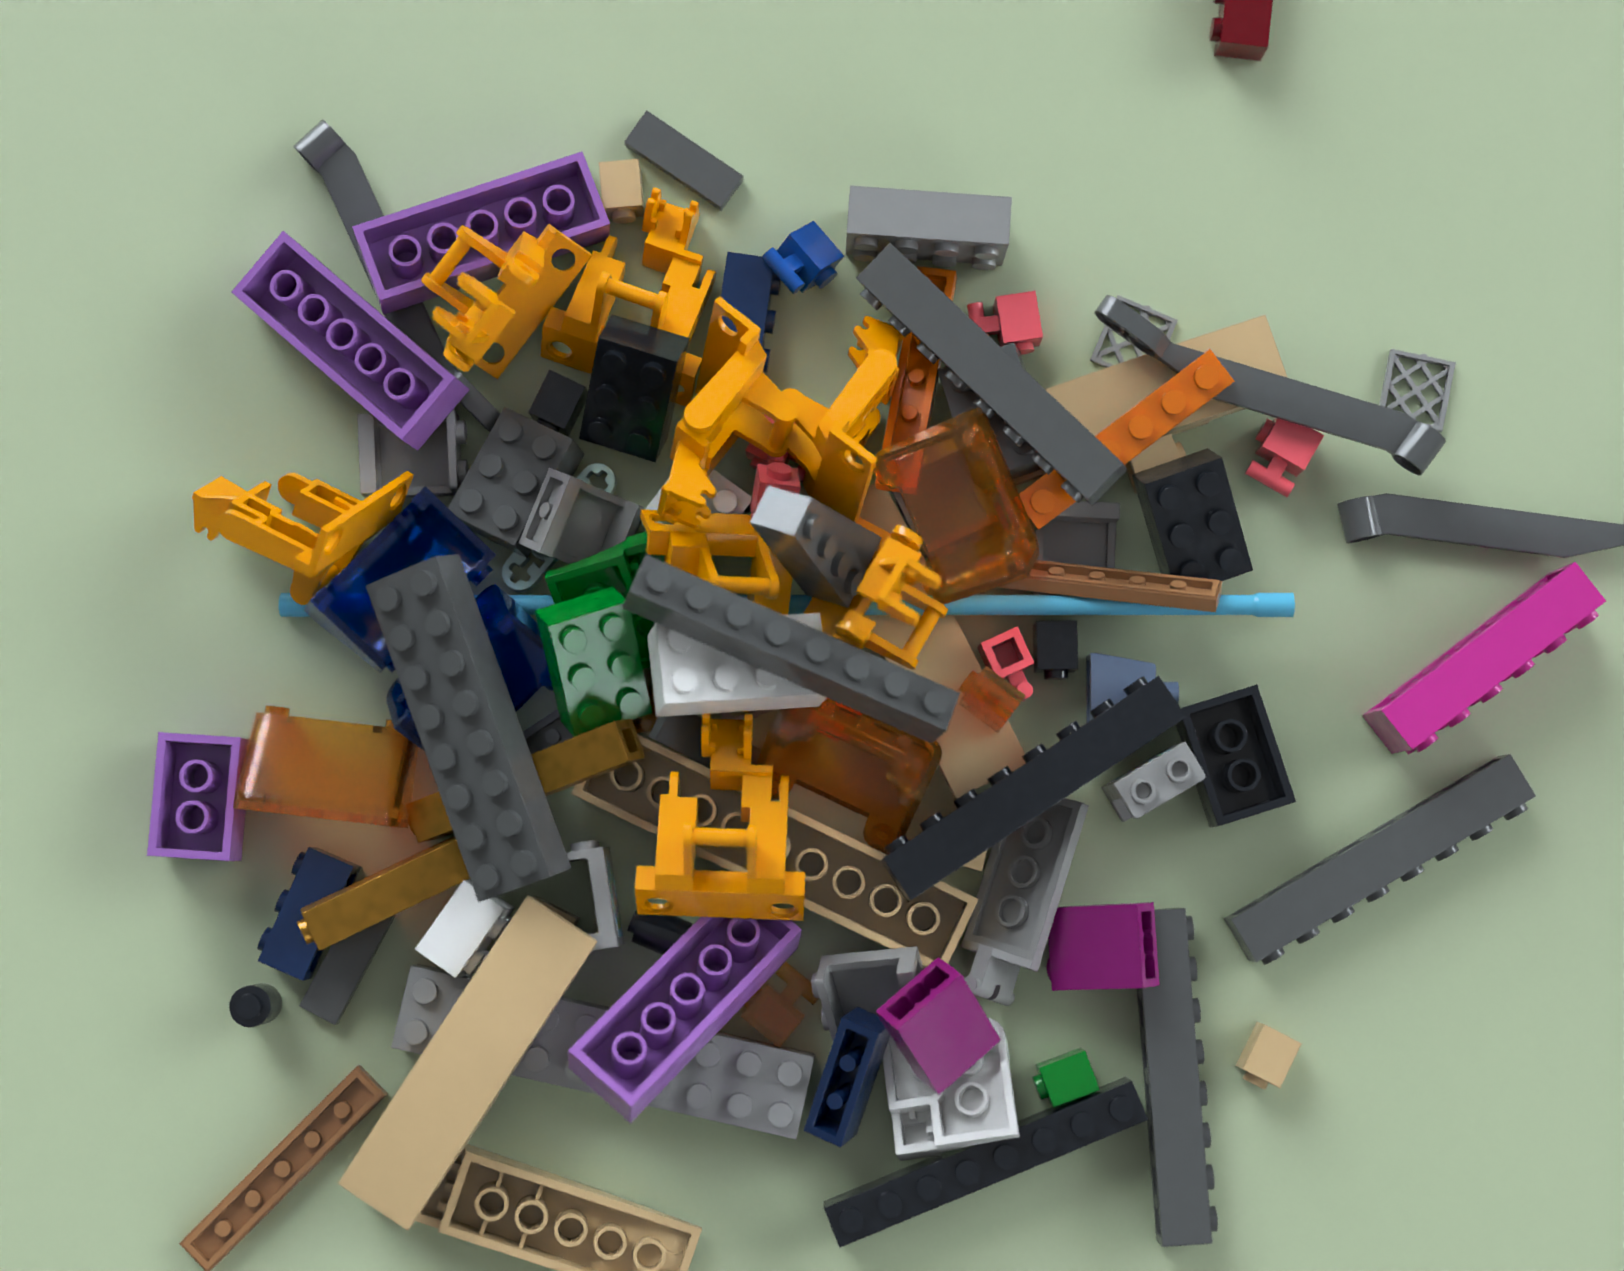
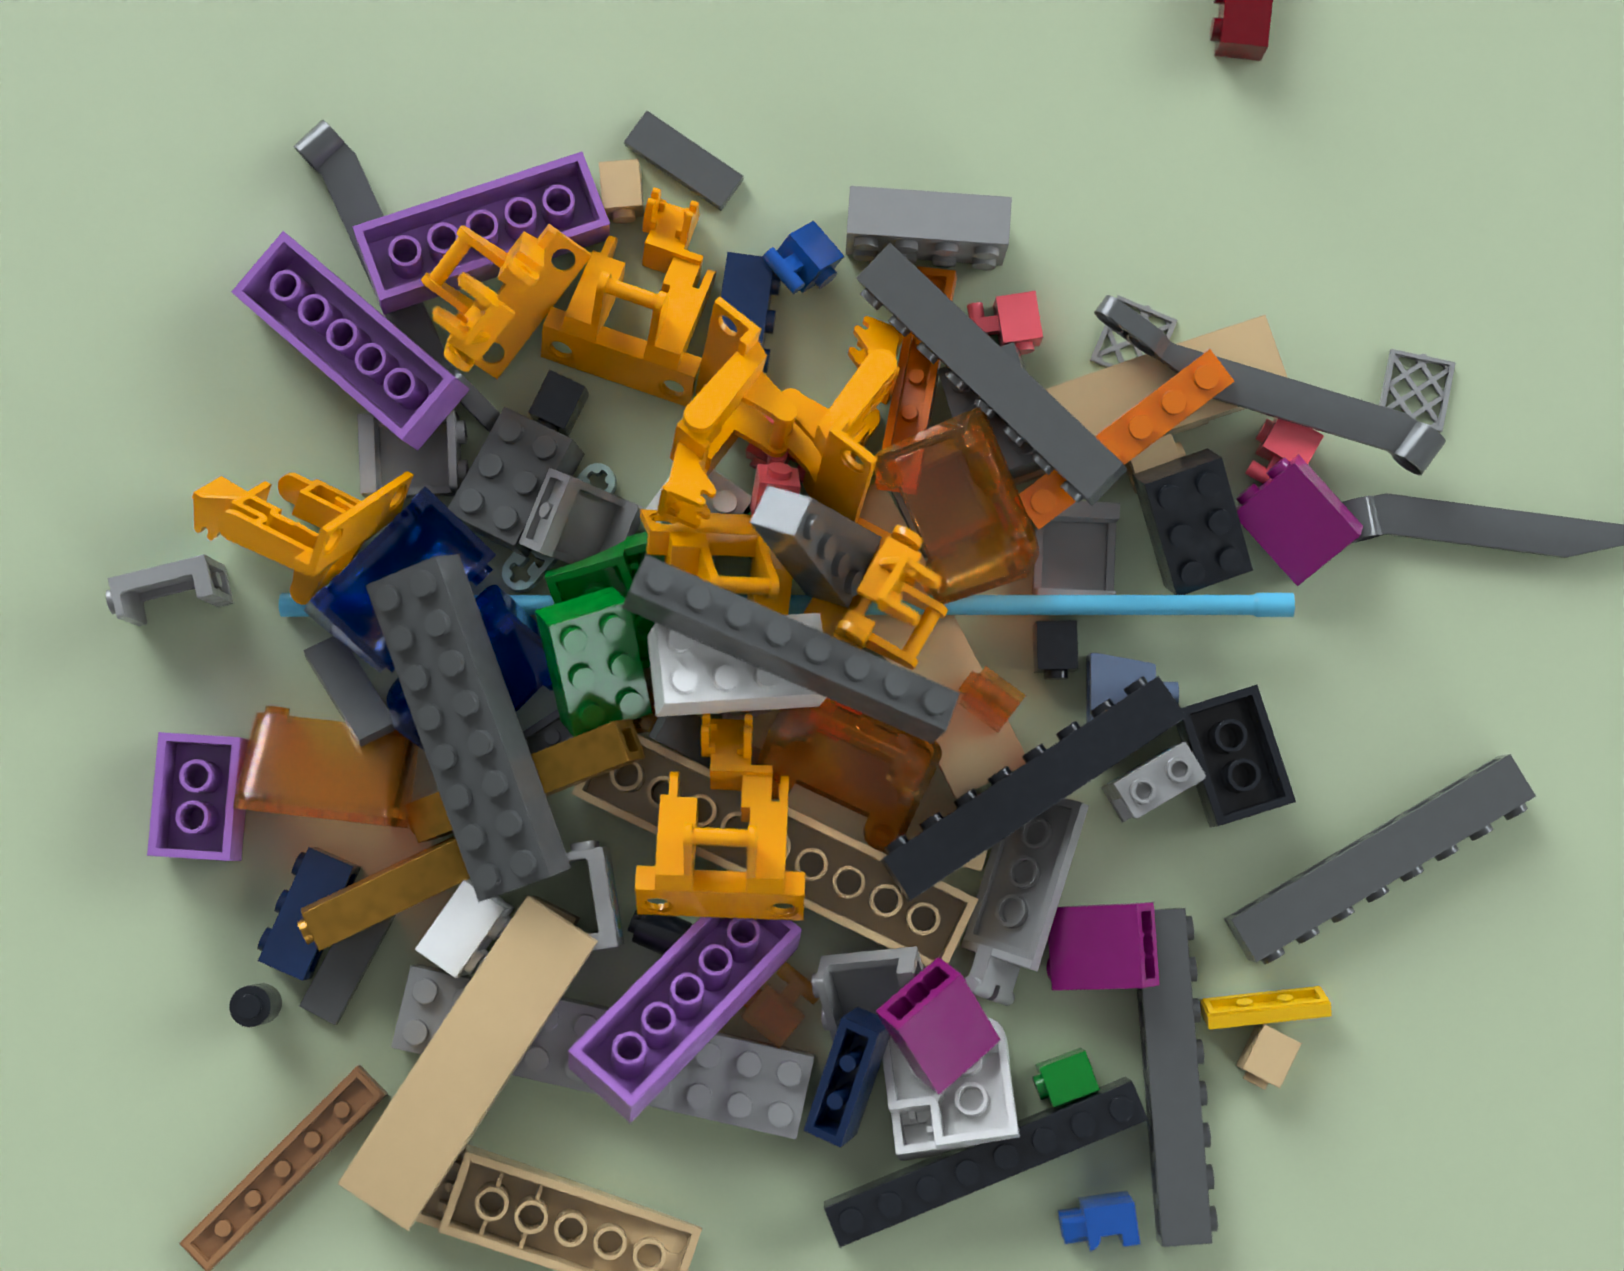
(199, 573): none -> light grey panel
(350, 690): none -> dark grey tile
(633, 388): black brick -> none
(1008, 658): coral brick -> none
(1100, 1217): none -> blue hips
(1121, 585): medium nougat tile -> none
(1265, 1007): none -> yellow tile
(1297, 519): none -> magenta brick
(1485, 658): dark pink brick -> none

